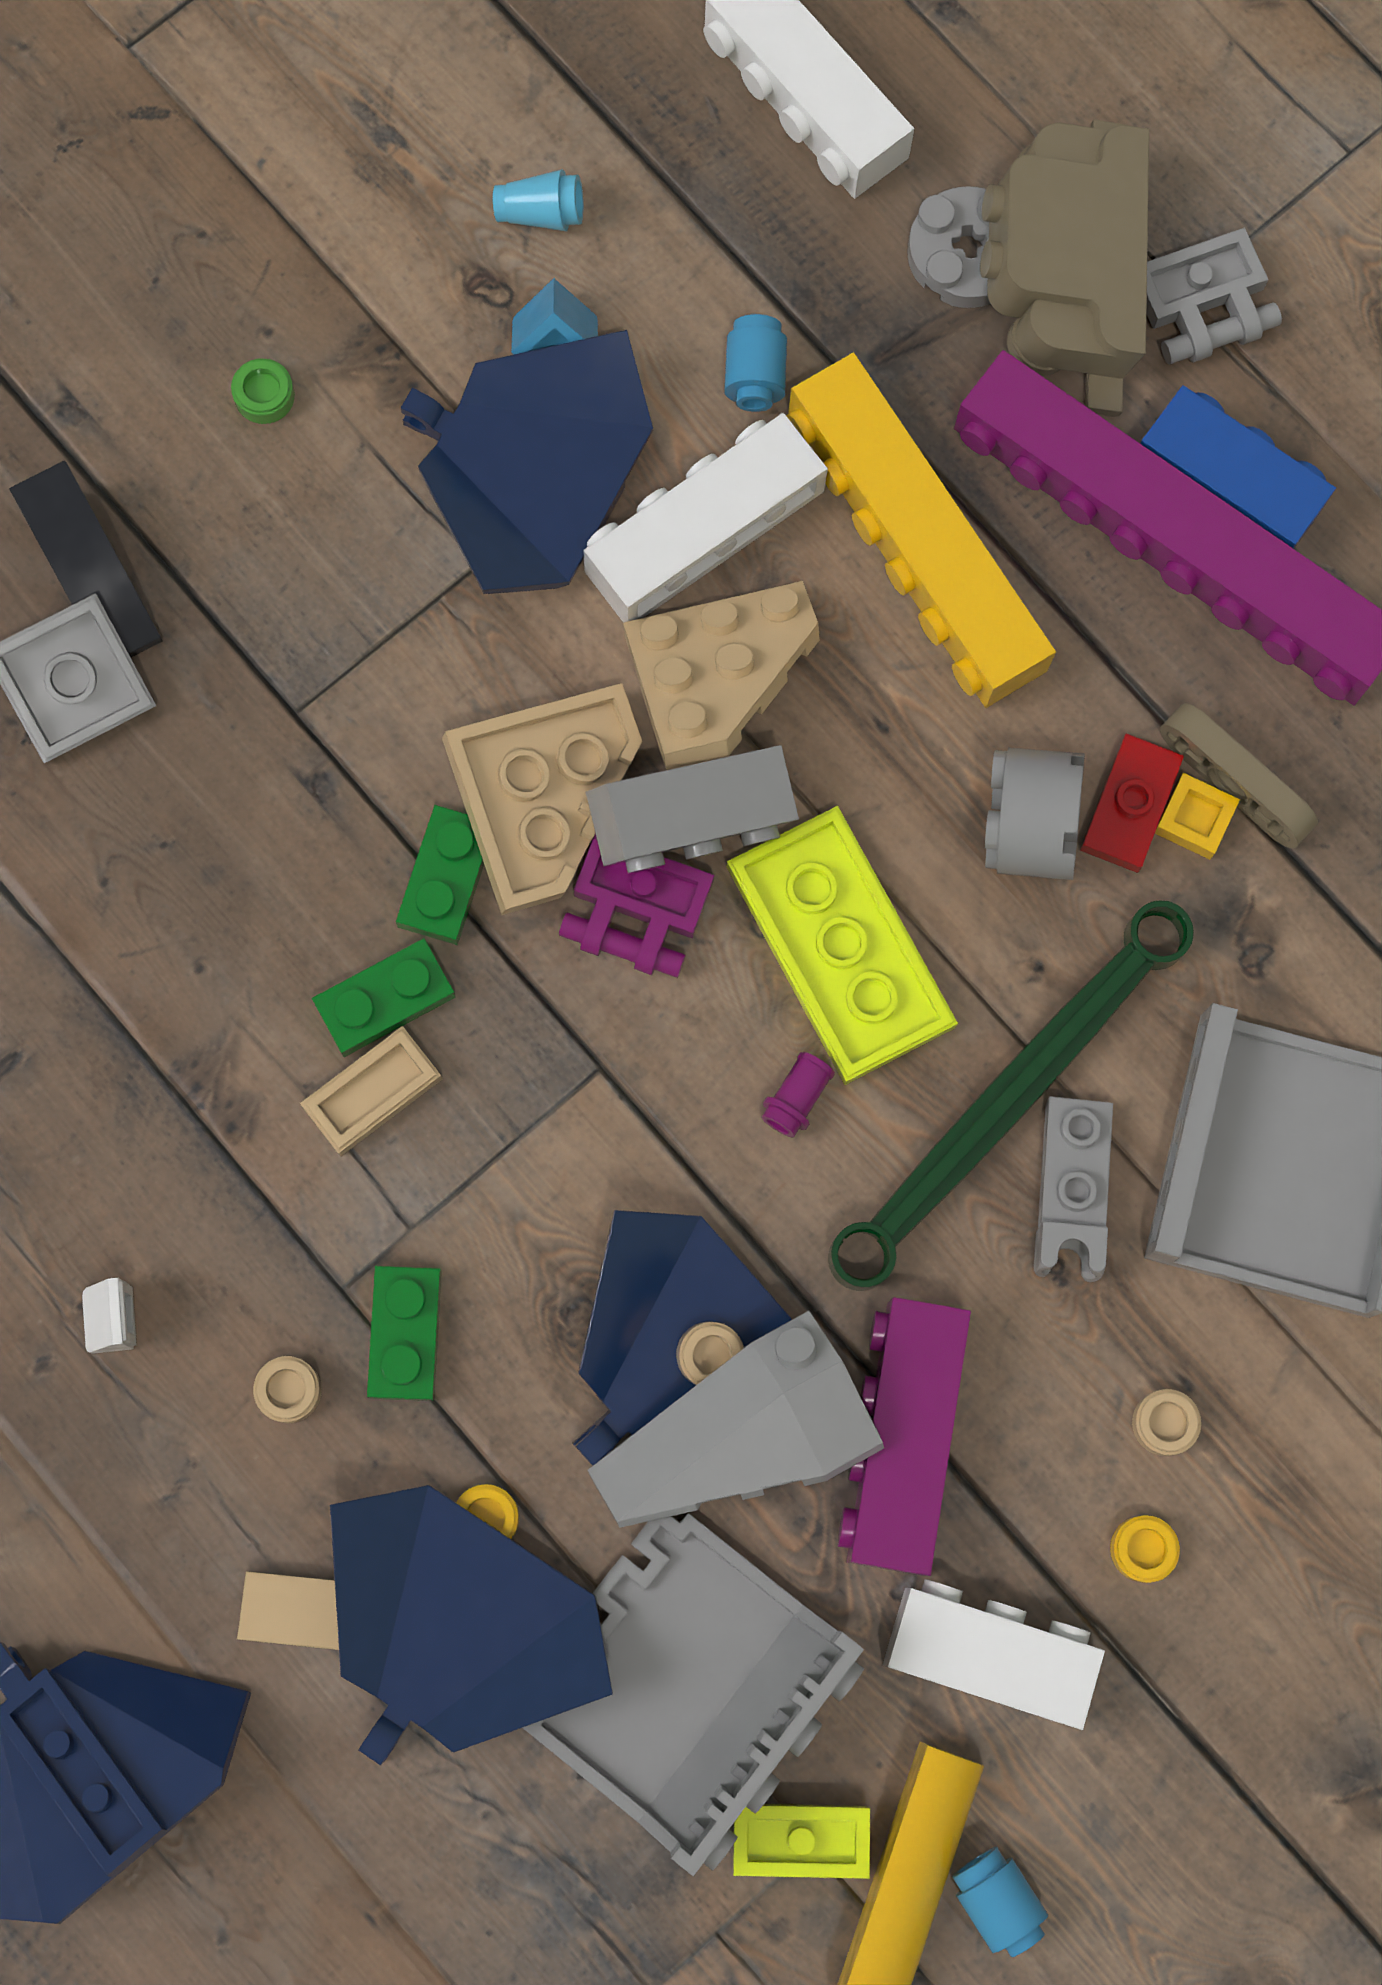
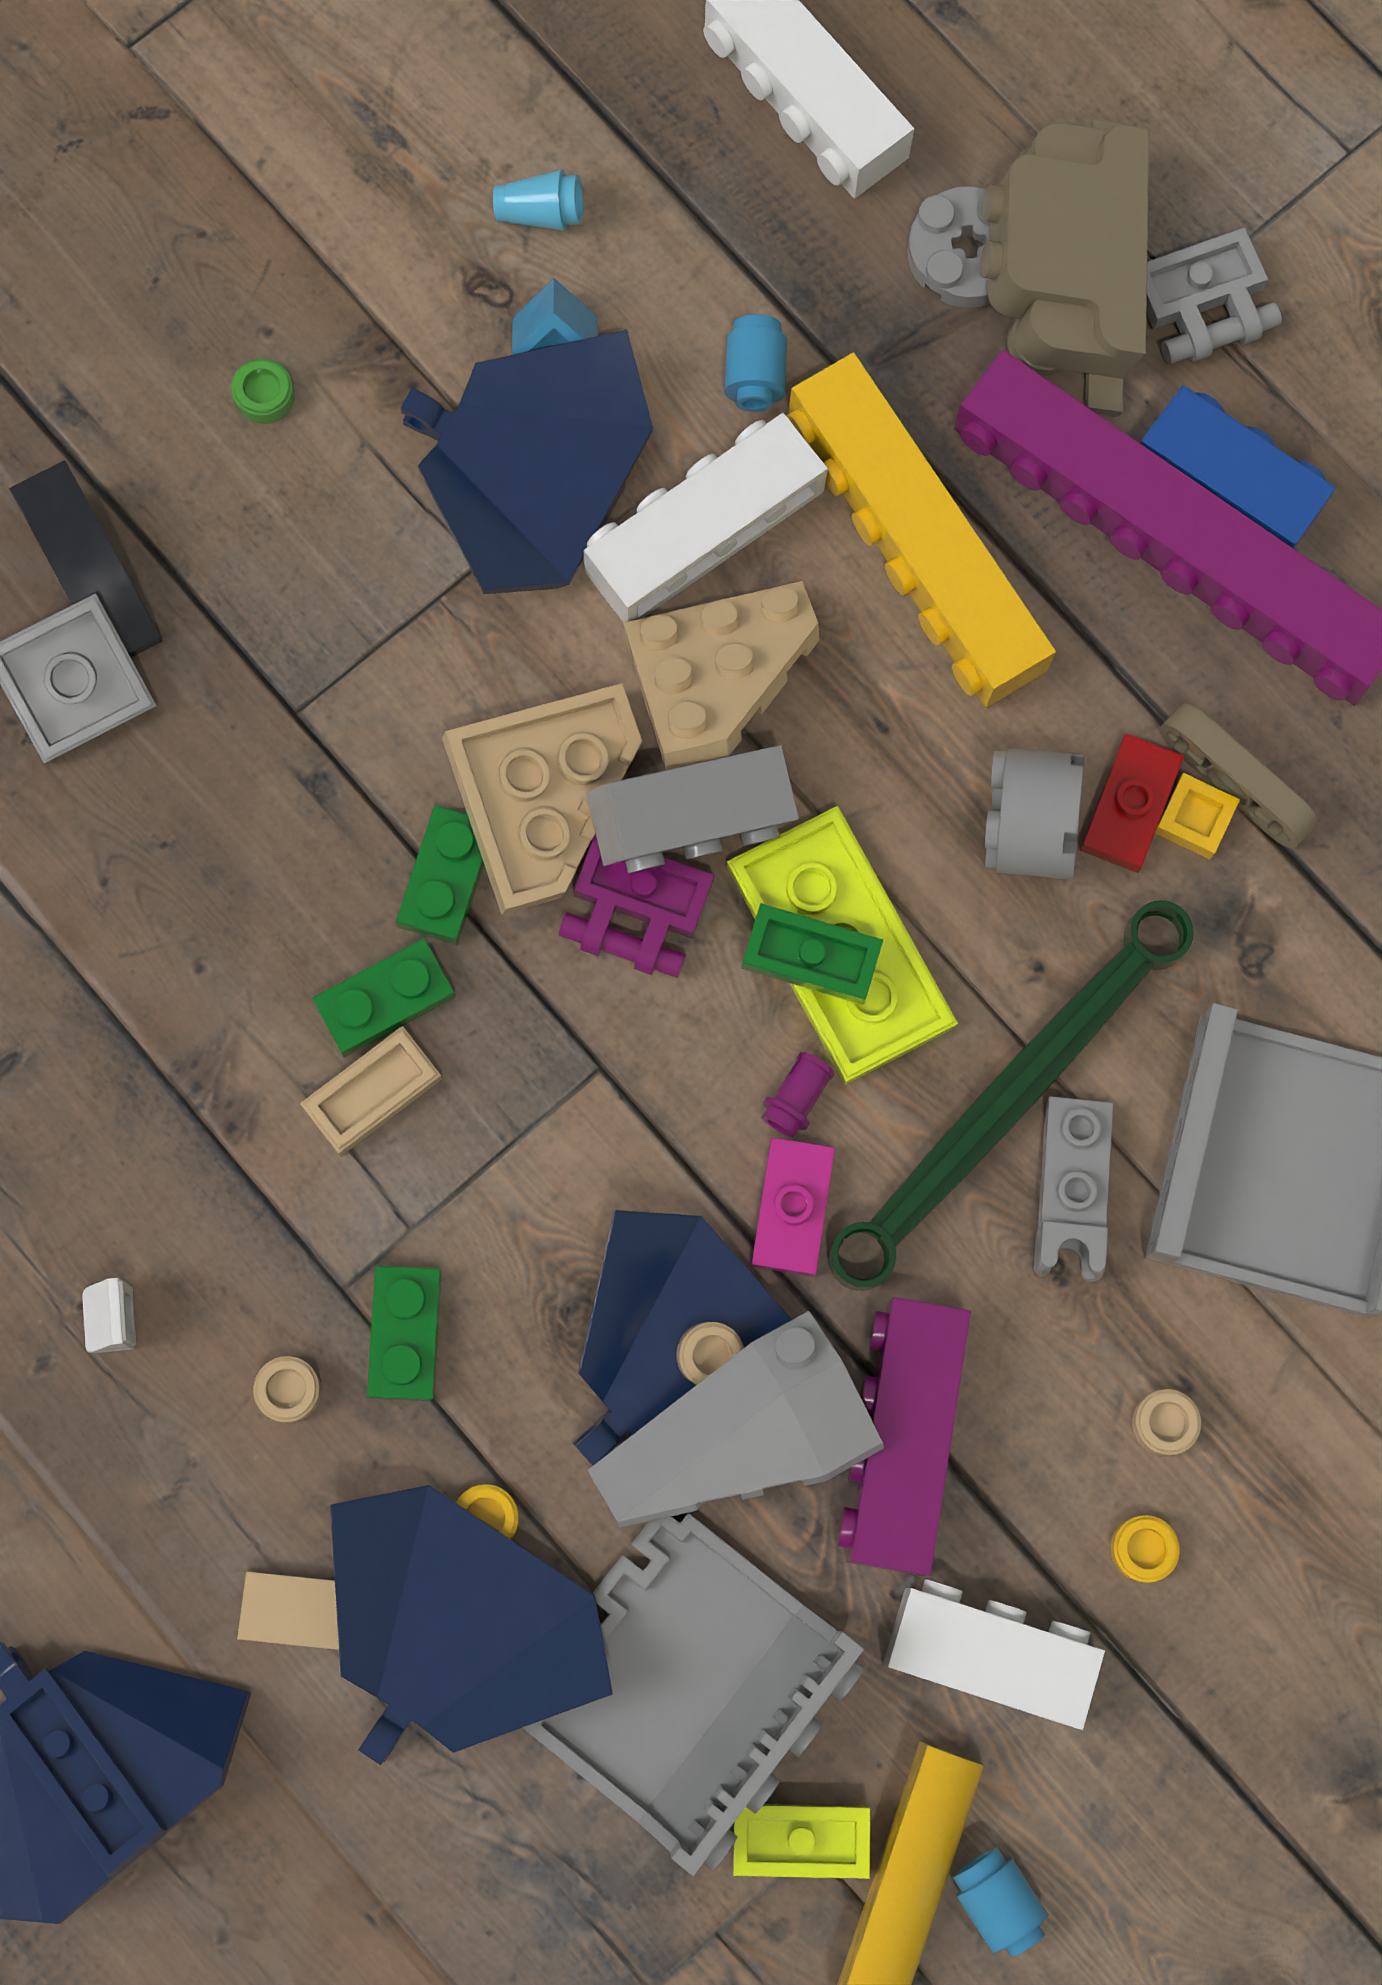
(793, 1207): none -> dark pink plate
(812, 954): none -> green plate

